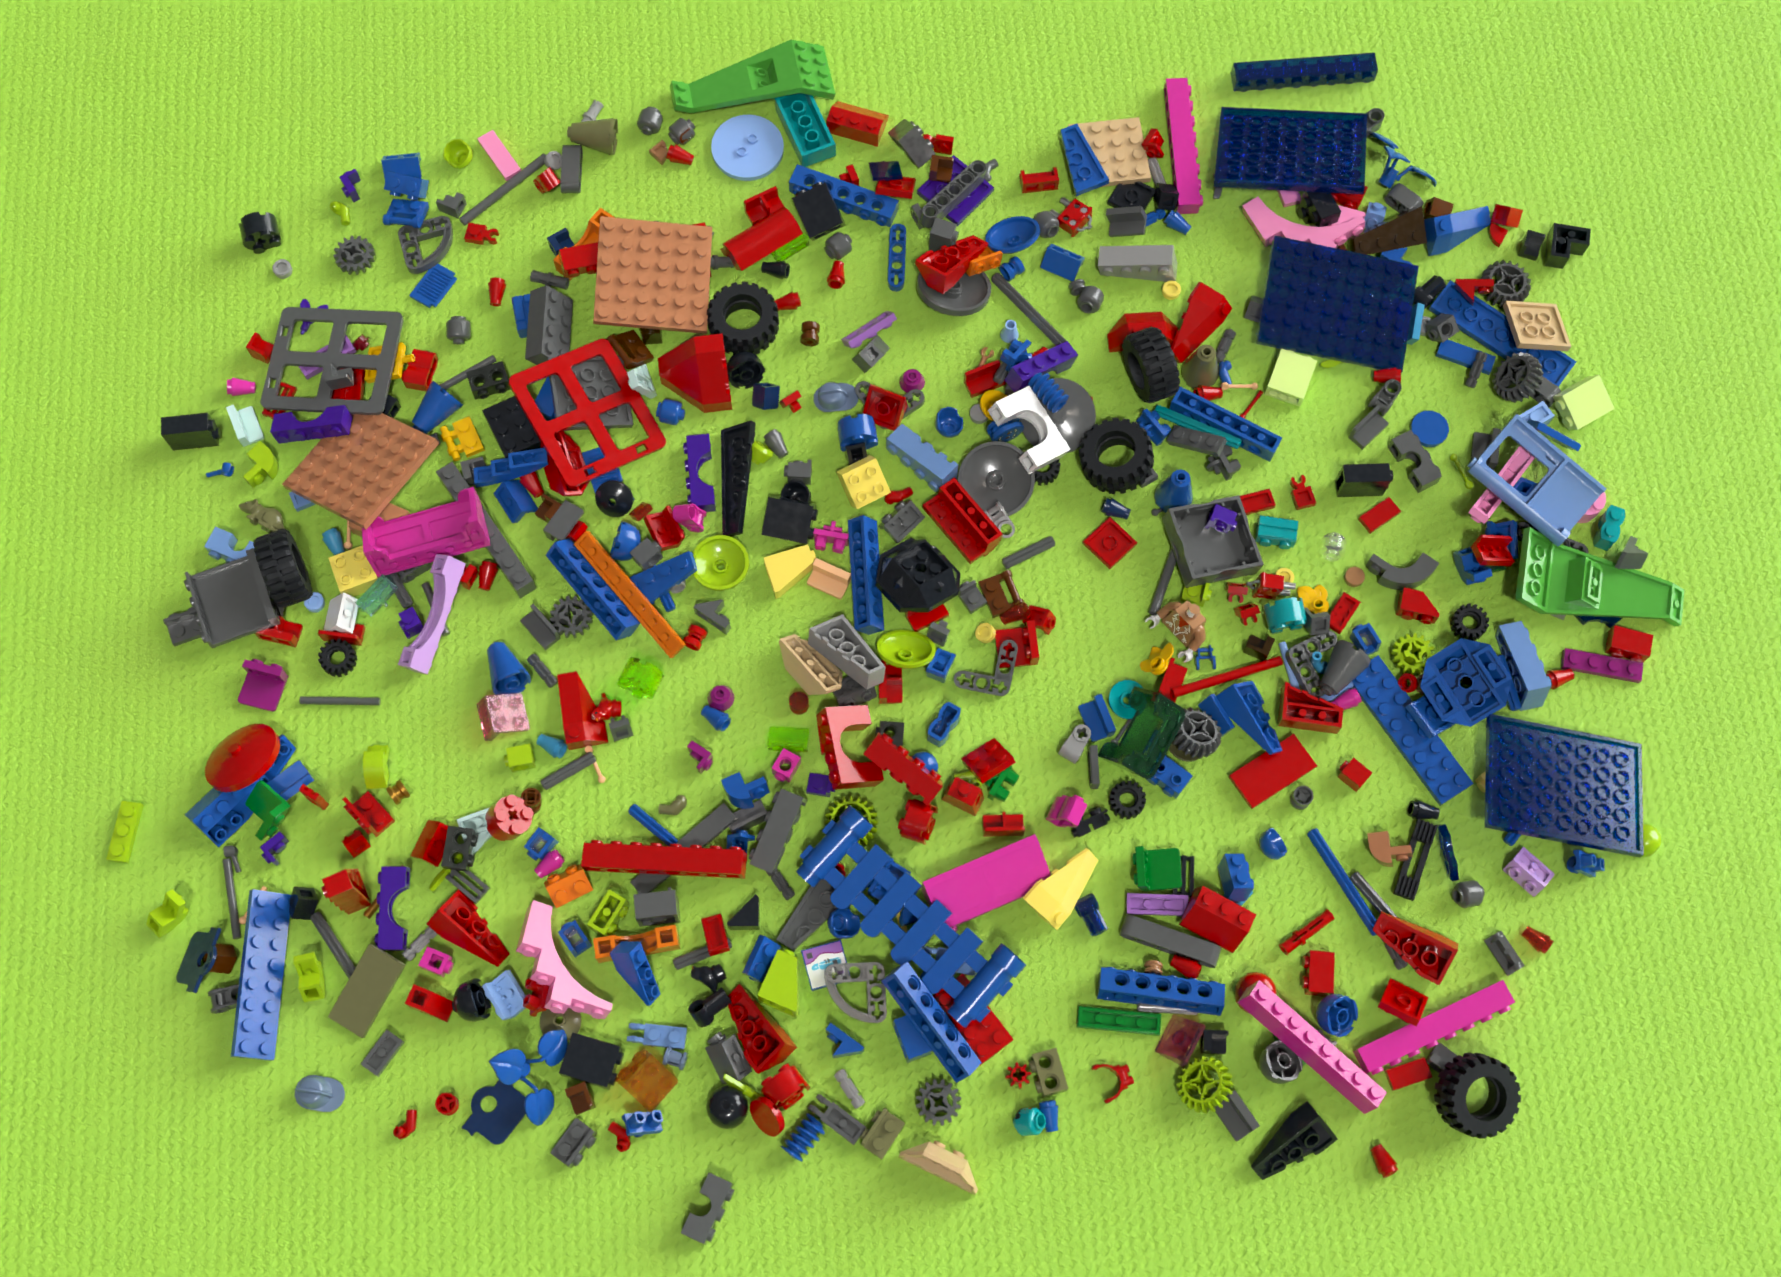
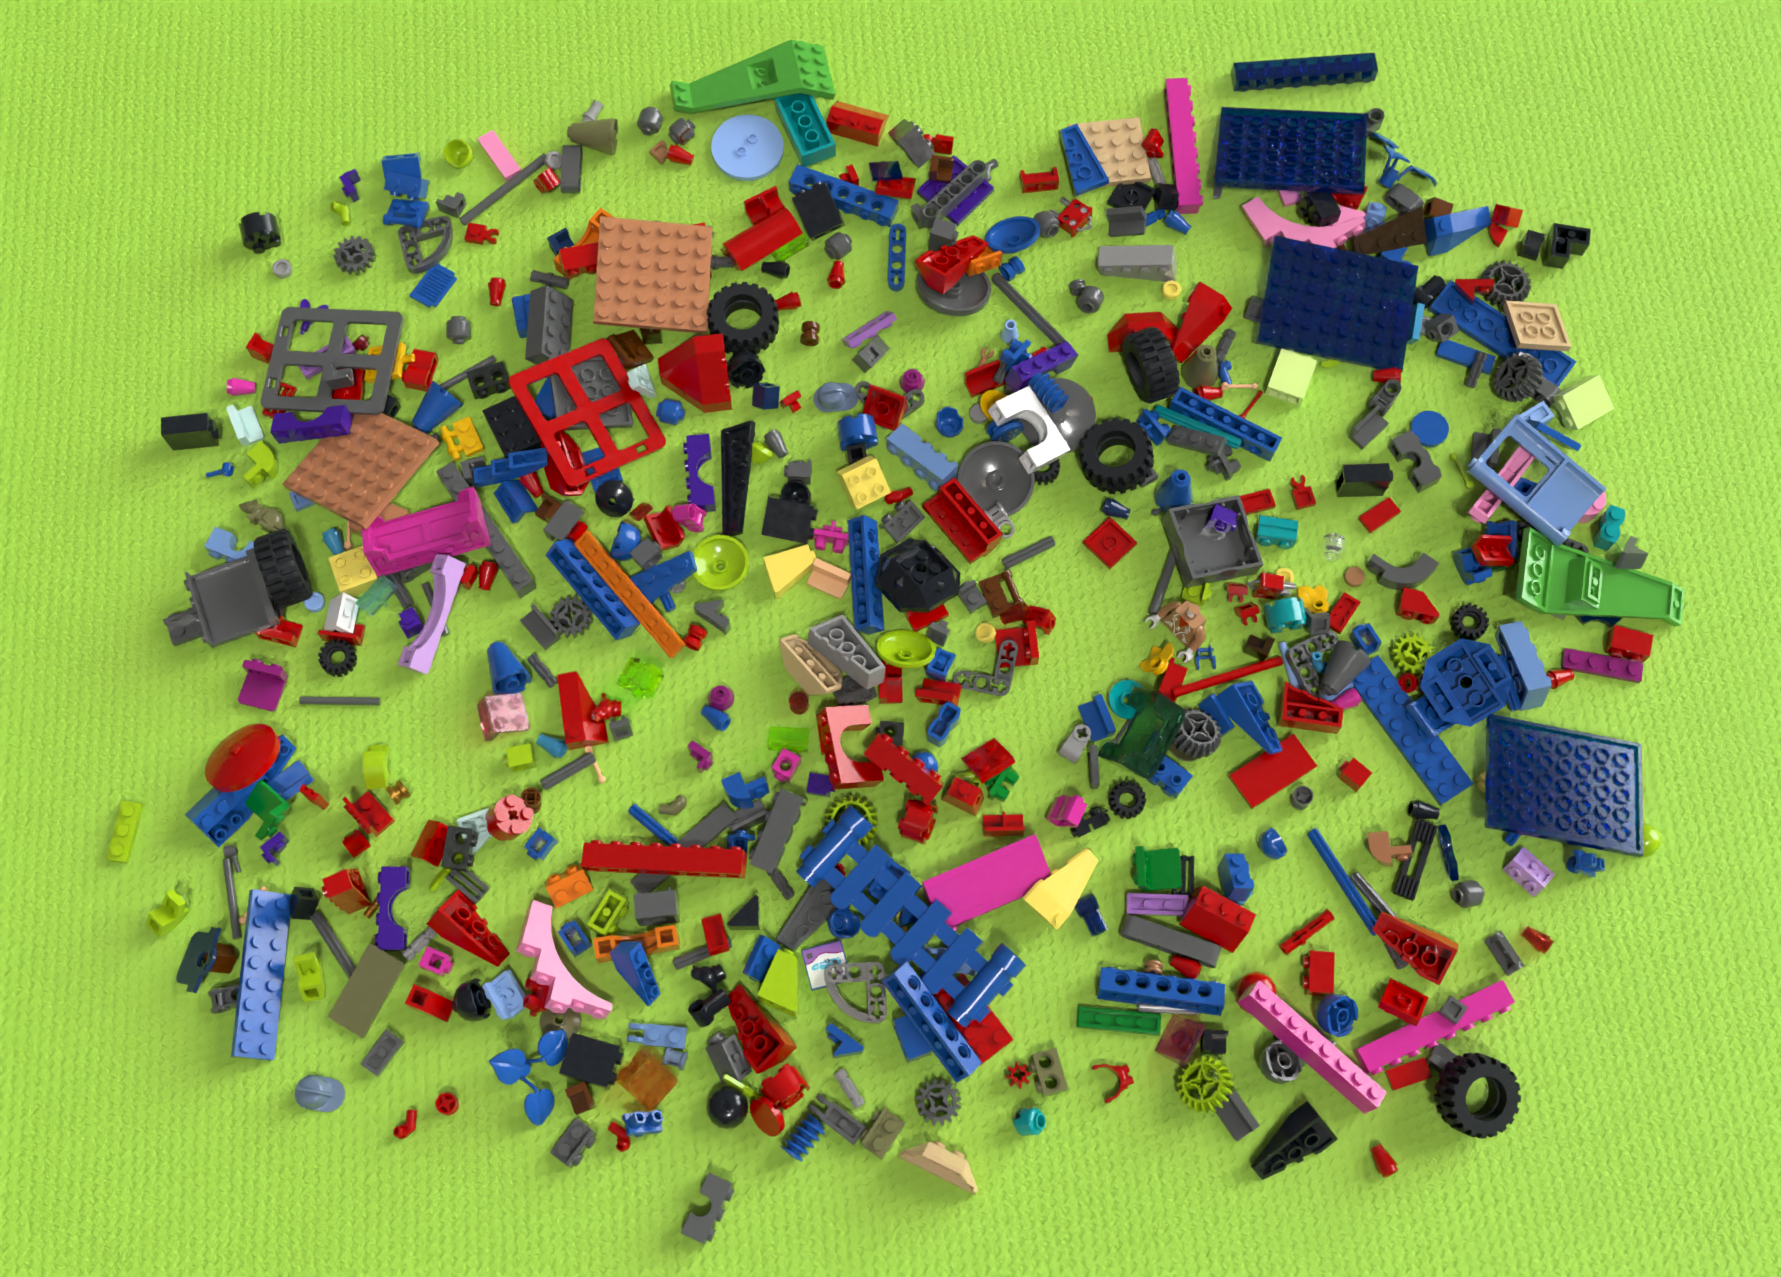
(501, 1122): dark blue piece -> none
(550, 863): dark pink cone -> none
(938, 692): none -> red panel
(1050, 1112): blue cone -> none
(1062, 262): blue panel -> none
(1452, 1010): none -> dark grey tile

